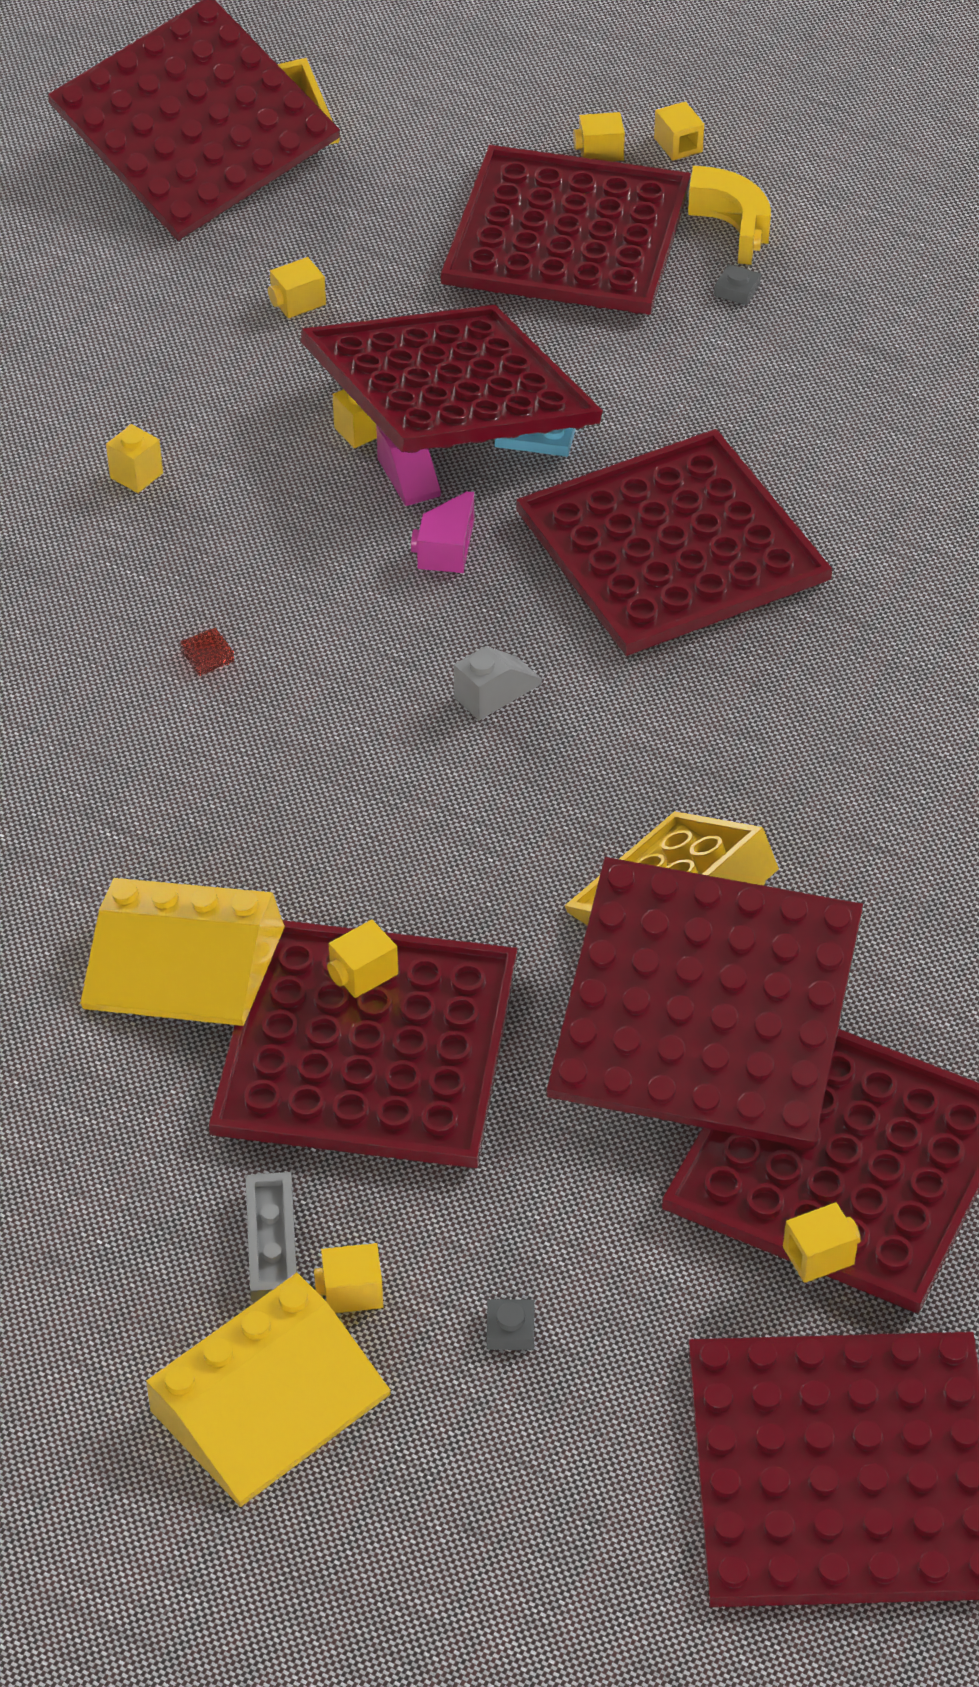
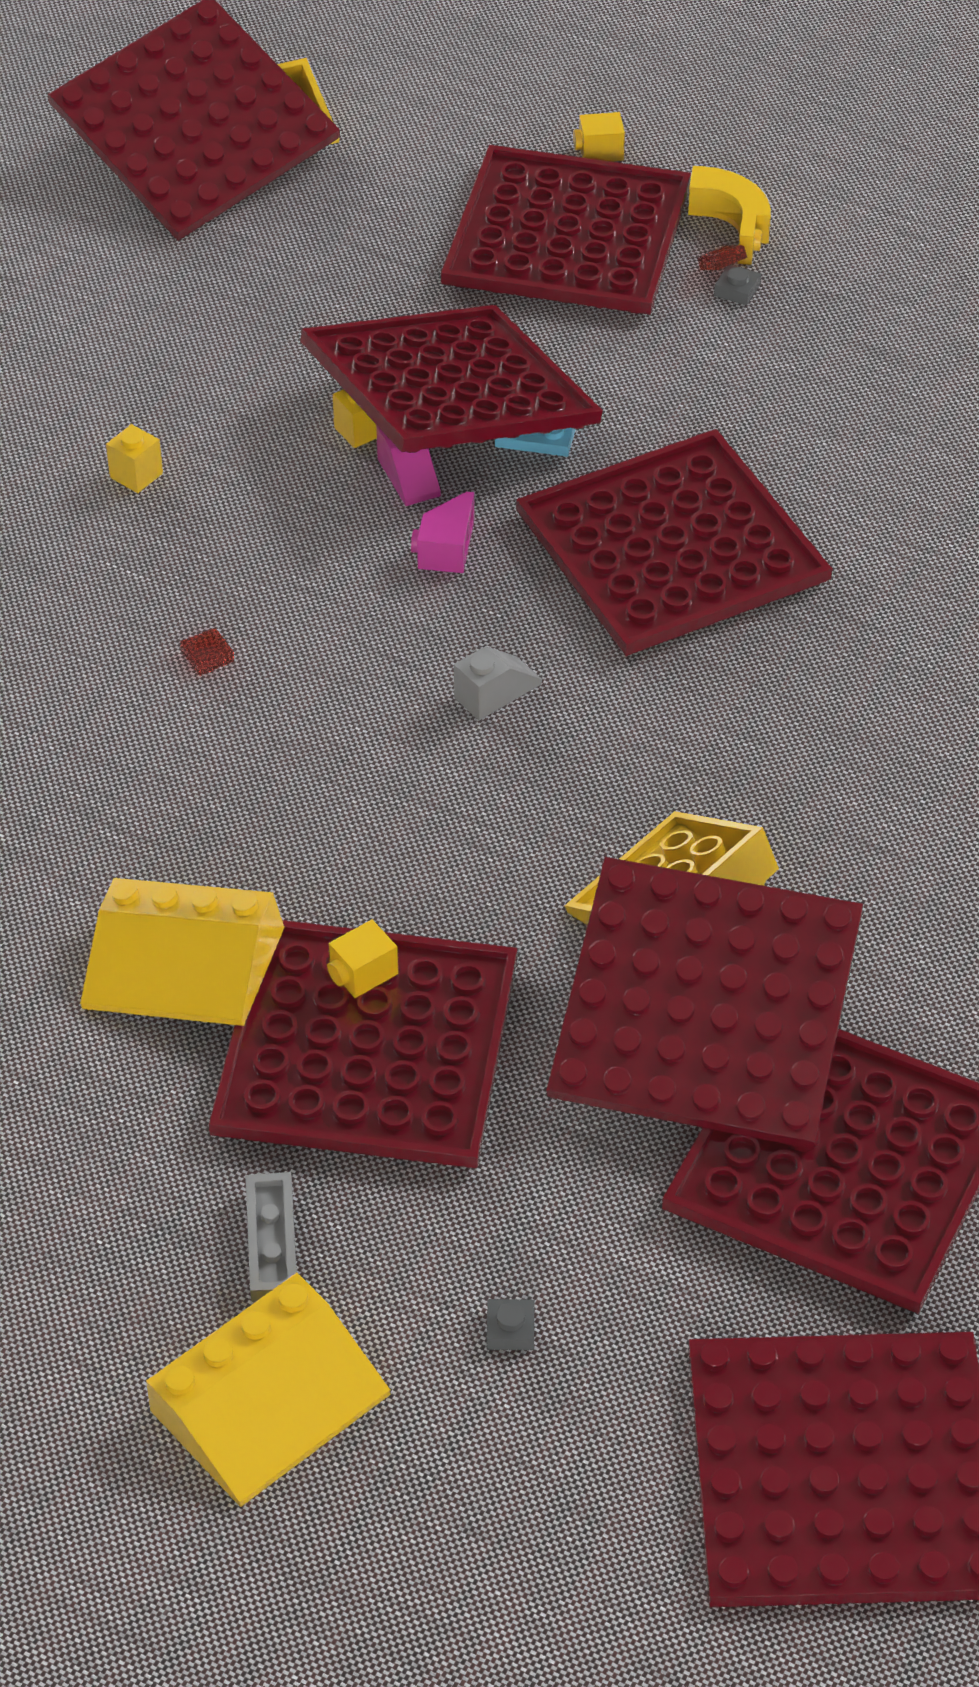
(297, 287): yellow brick -> none
(350, 1278): yellow brick -> none
(679, 130): yellow brick -> none
(722, 257): none -> clear red tile
(821, 1242): yellow brick -> none

